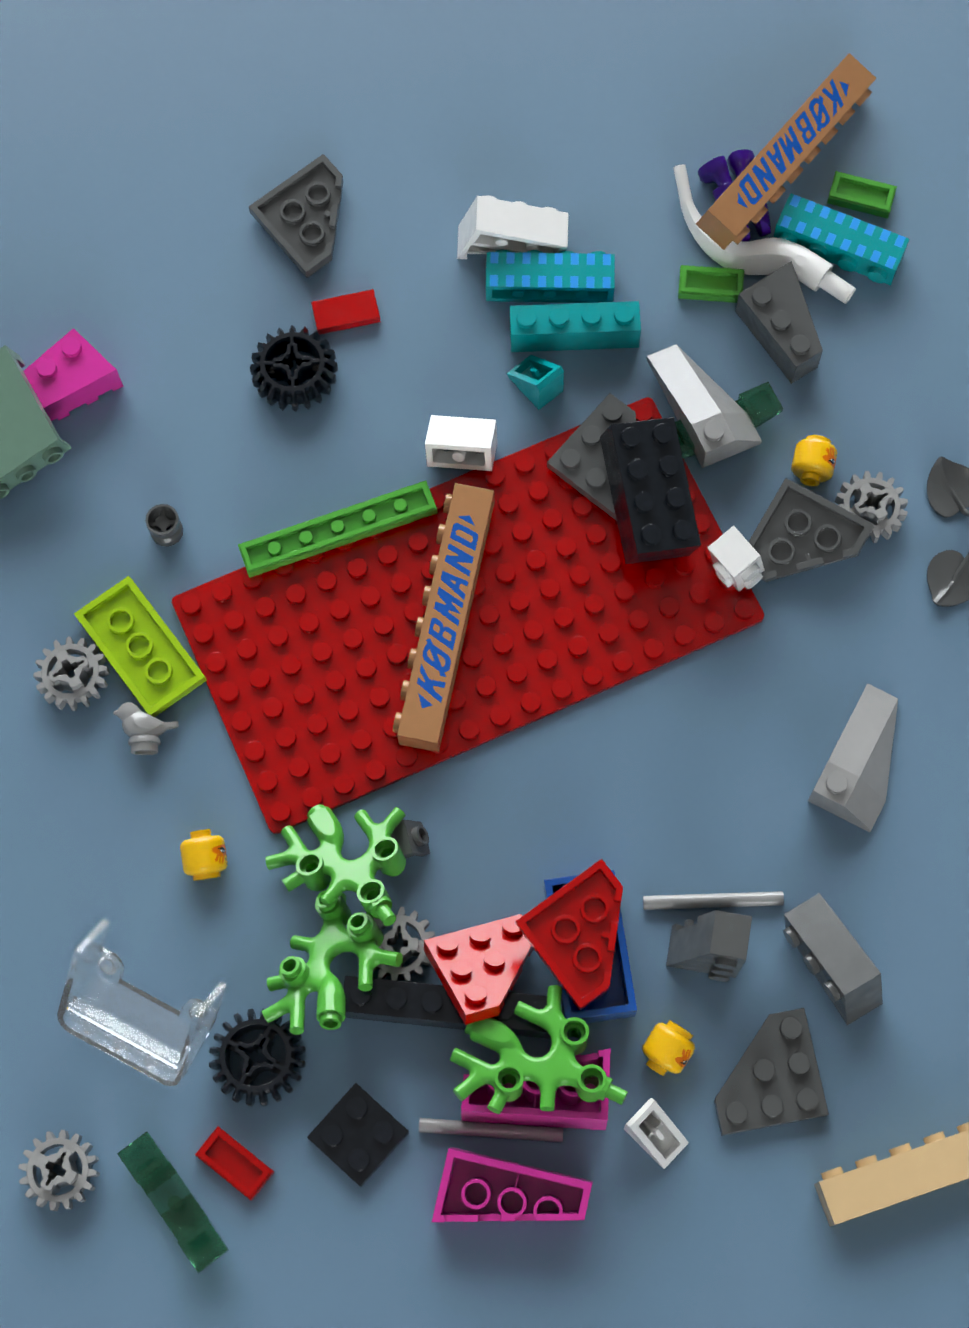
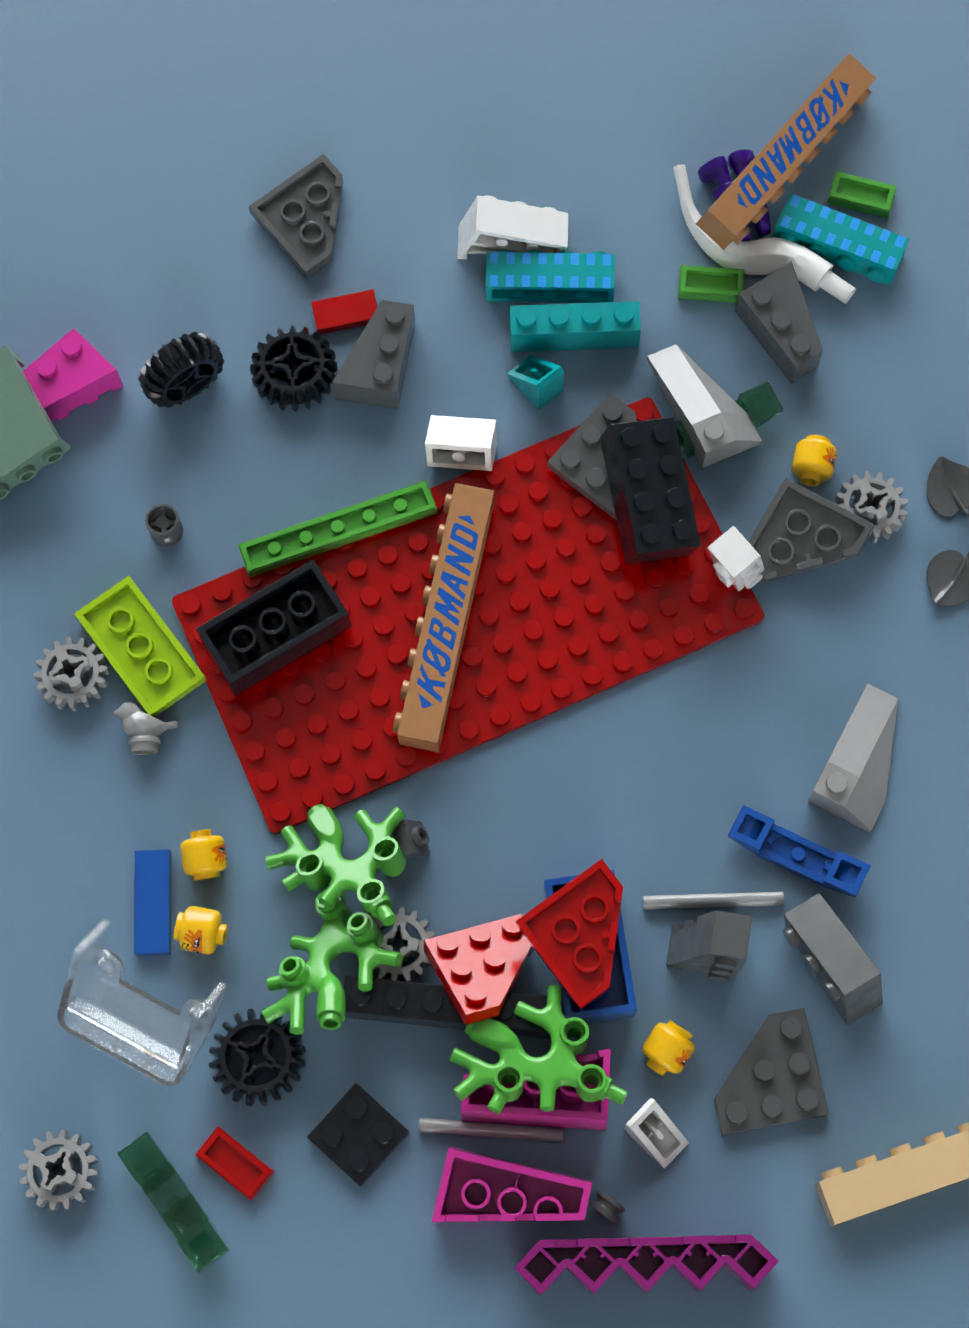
(152, 902): none -> blue tile
(181, 369): none -> black gear
(200, 930): none -> yellow head
(274, 627): none -> black brick
(379, 358): none -> dark grey wedge
(606, 1207): none -> dark grey bush
(646, 1260): none -> magenta brick
(797, 854): none -> blue slope

